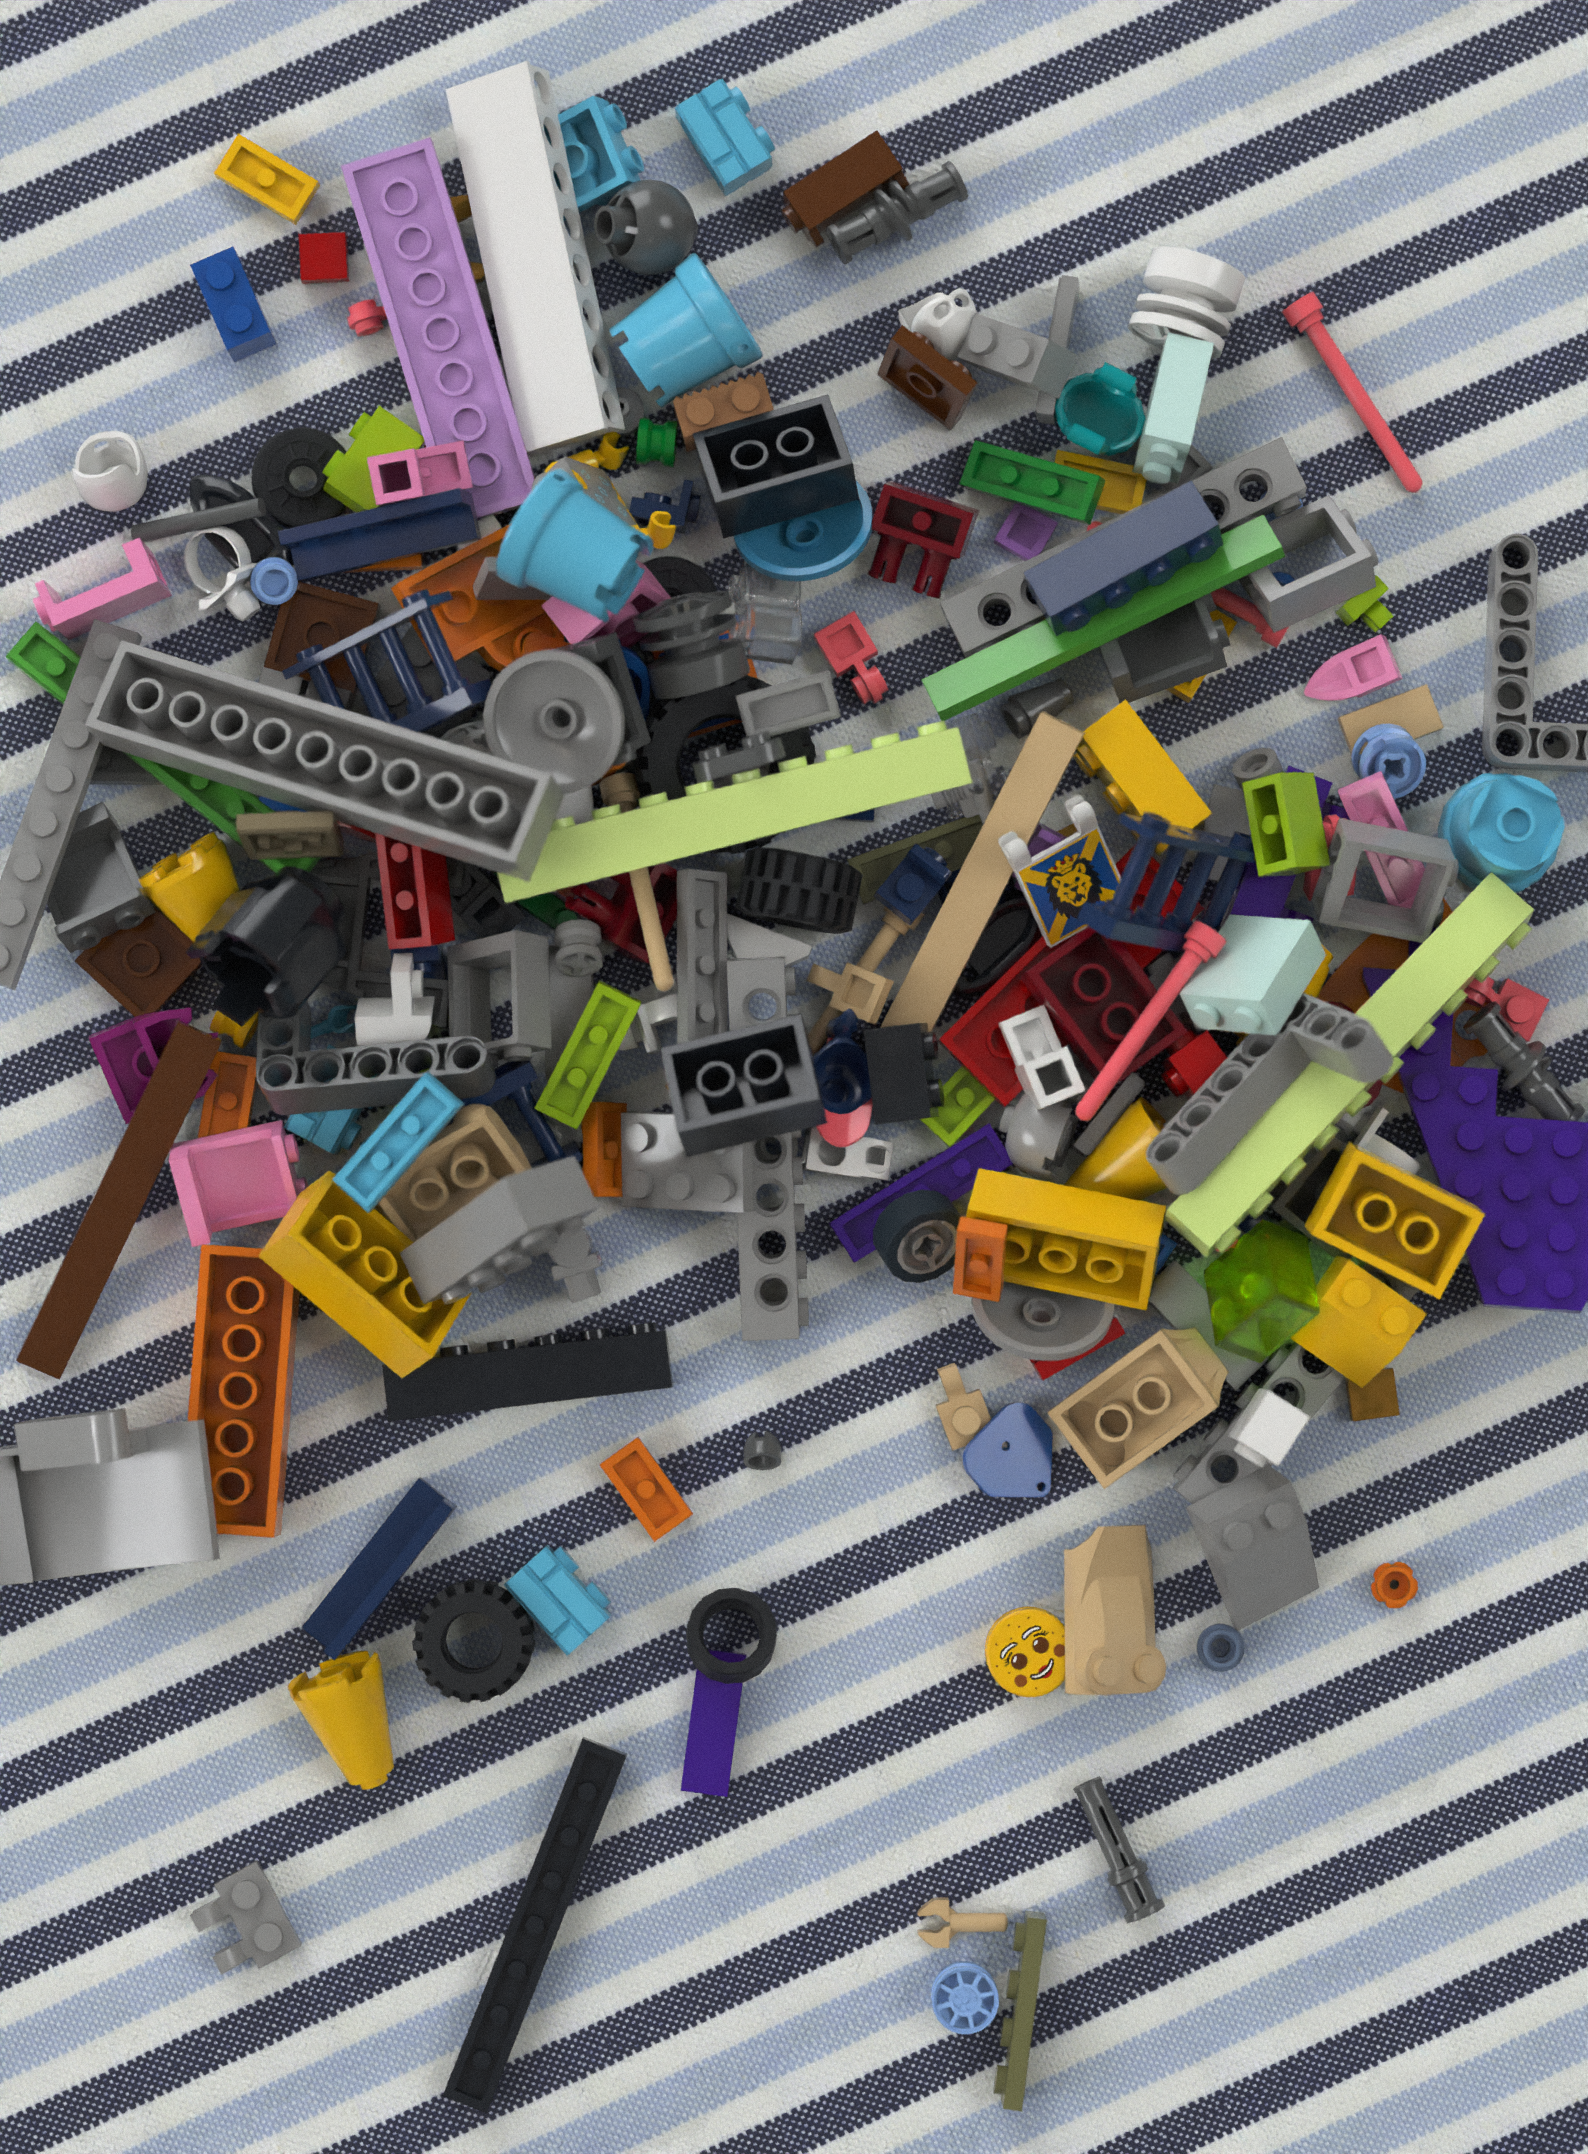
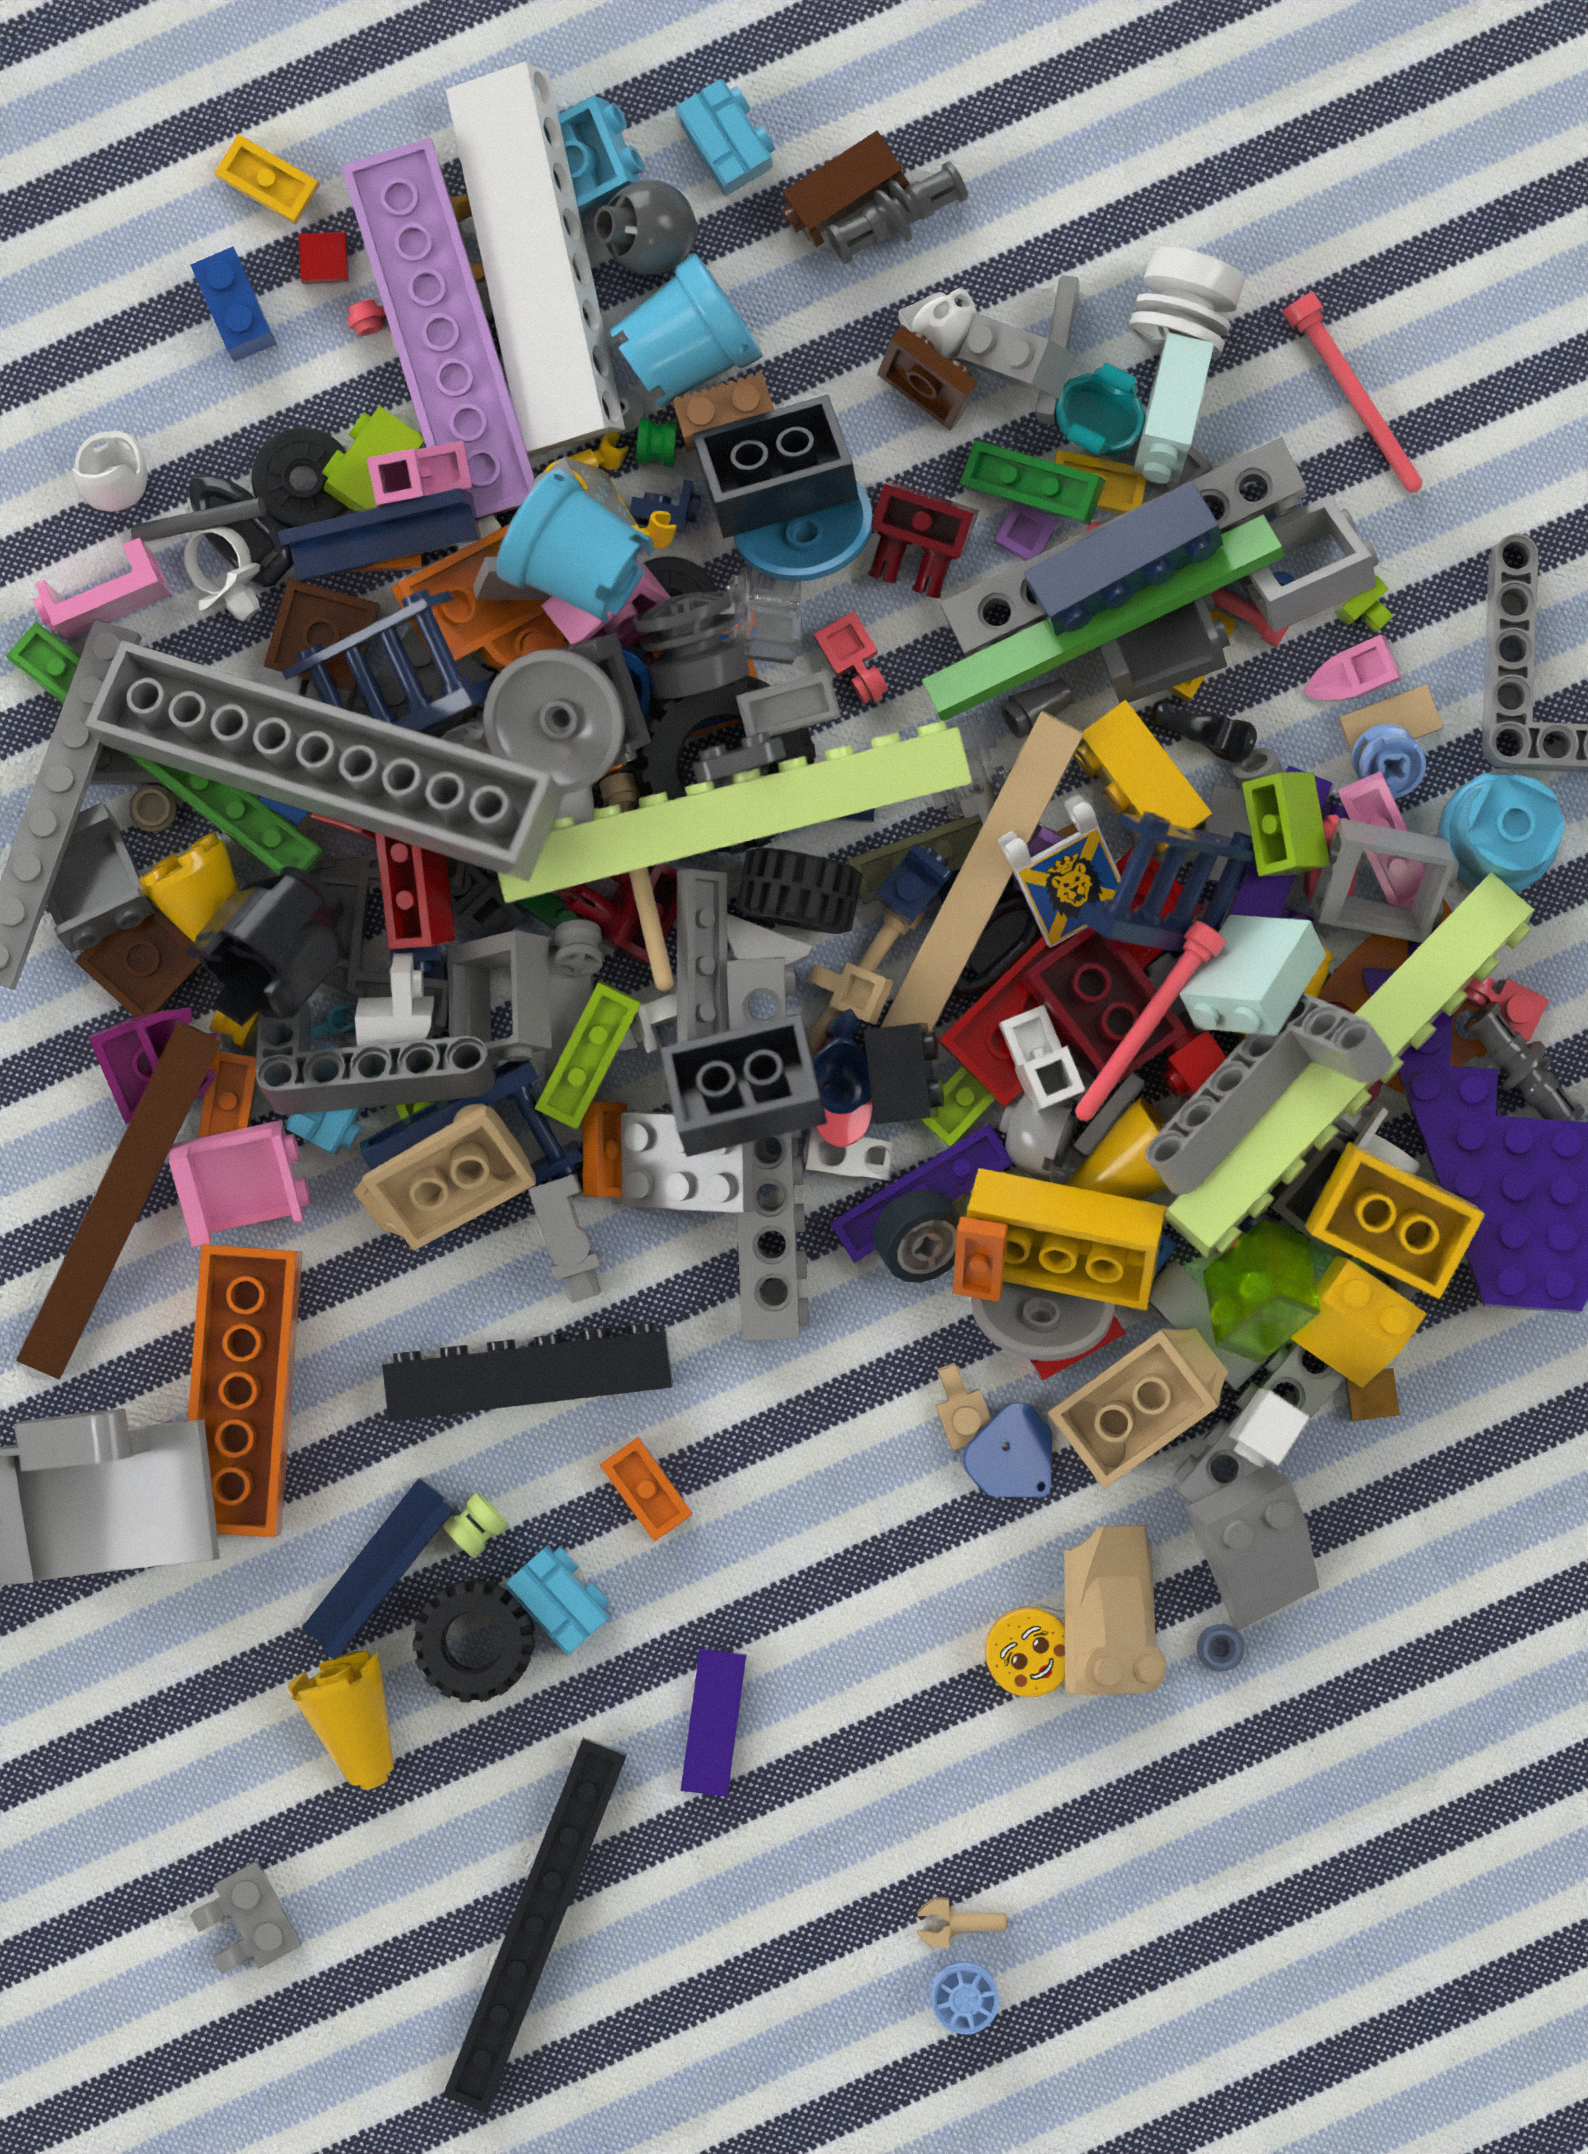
(153, 808): none -> dark tan plate
(273, 580): light blue plate -> none
(290, 834): dark tan piece -> none
(355, 1275): yellow brick -> none
(398, 1142): medium azure tile -> none
(467, 1531): none -> yellowish green wheel
(500, 1231): light grey brick -> none
(725, 1600): black tyre -> none
(762, 1452): dark grey hinge -> none
(1017, 2030): olive plate -> none
(1126, 1871): dark grey pin -> none
(1222, 736): none -> black piece
(1406, 1587): orange plate -> none

